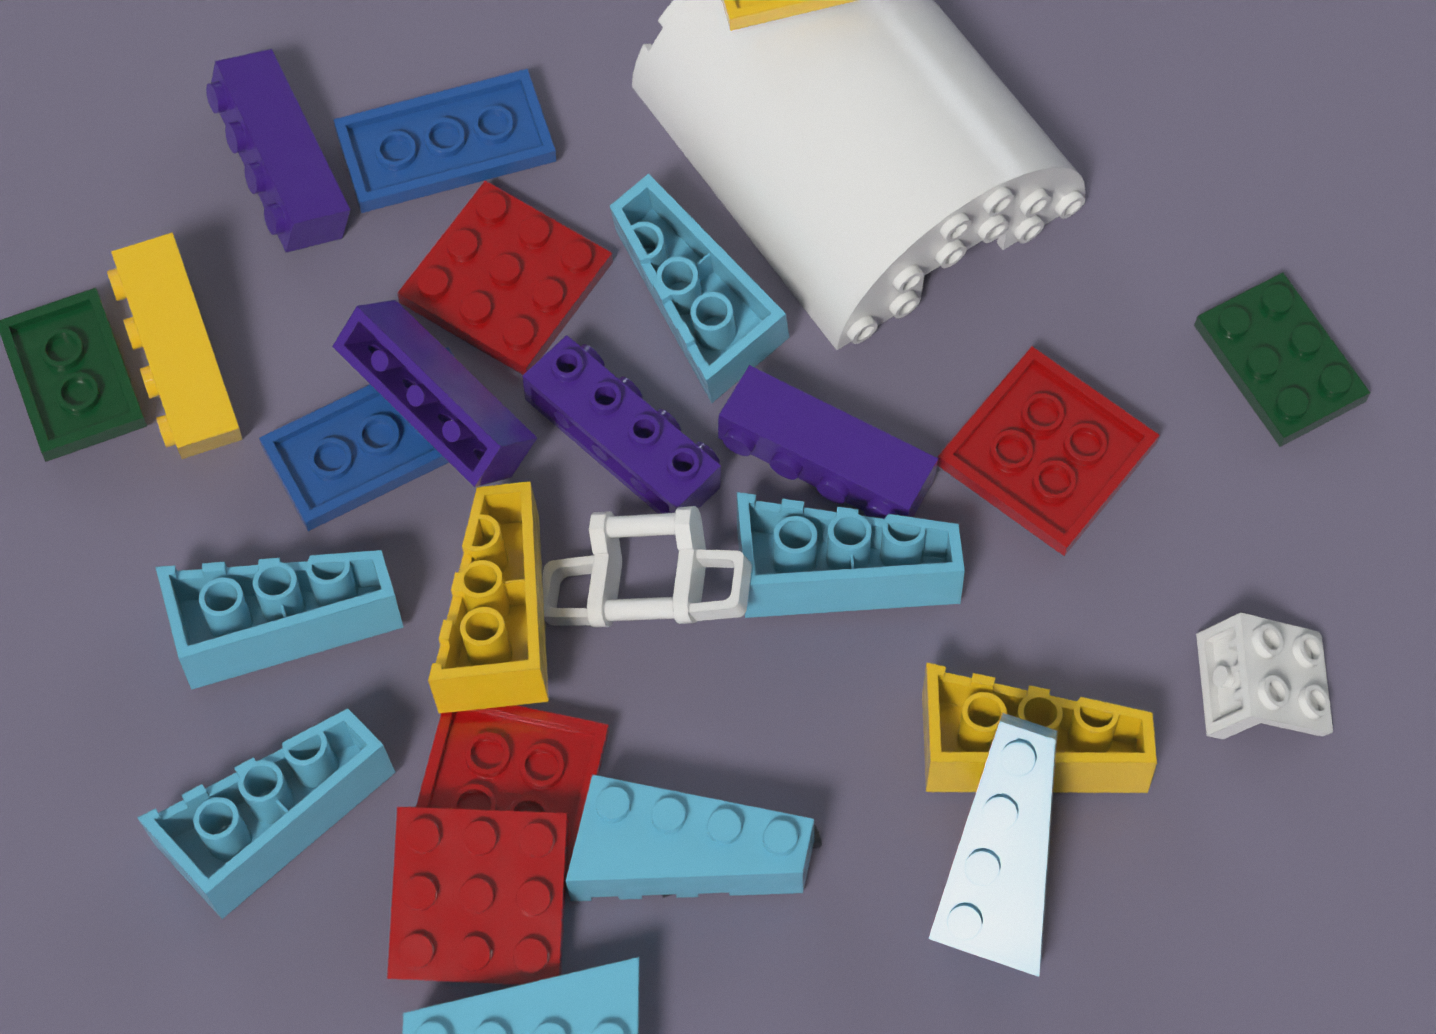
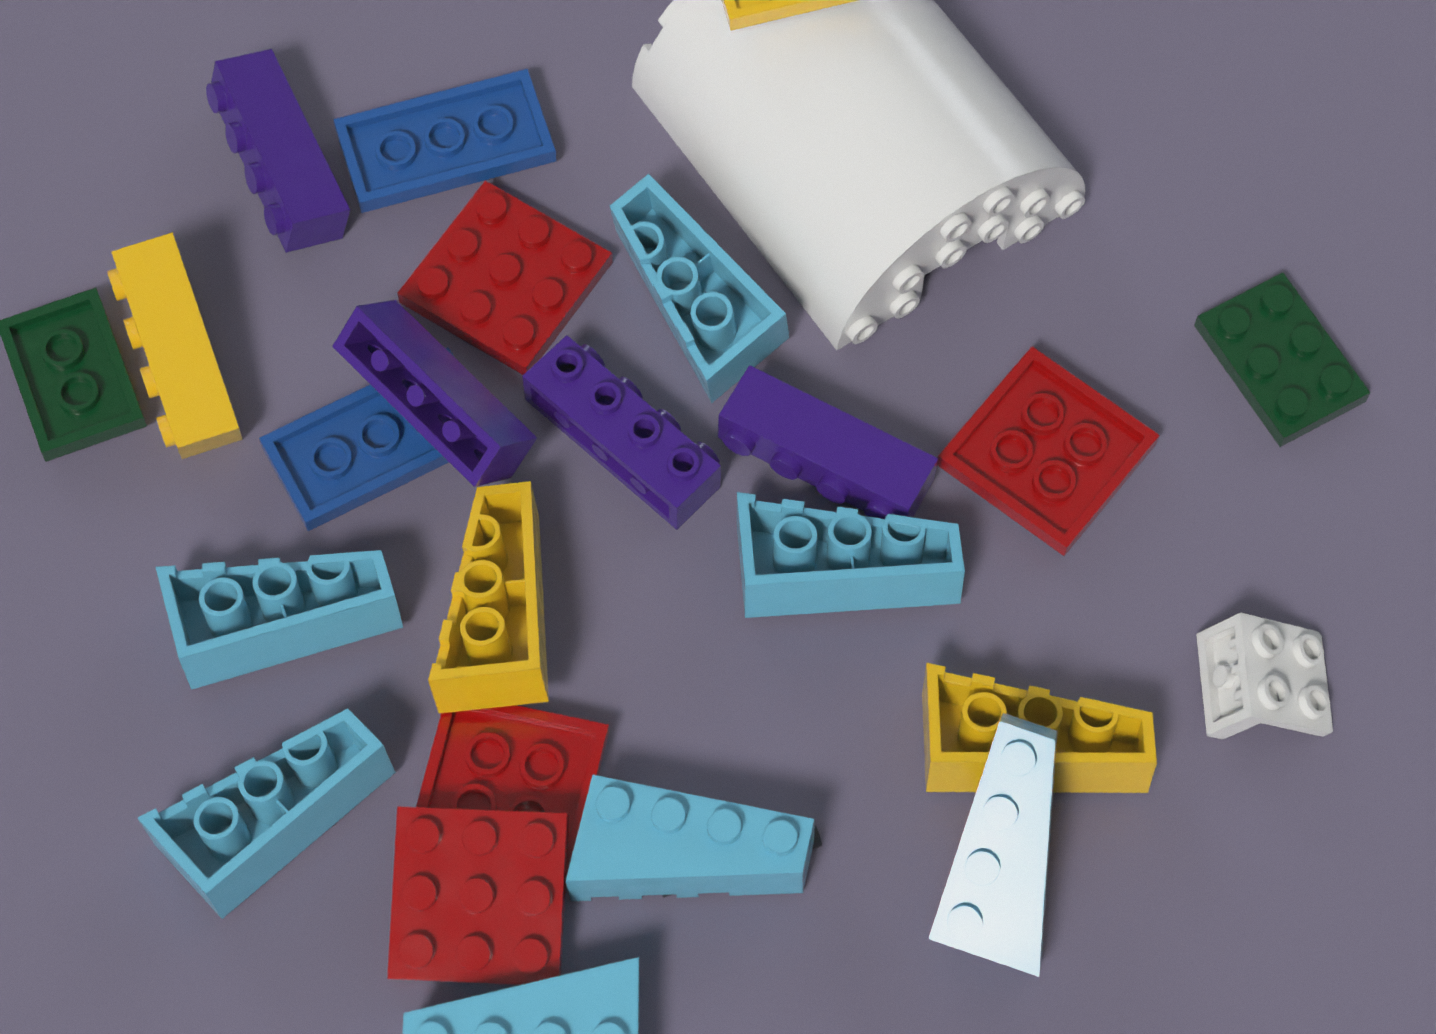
(606, 567): white bar -> none

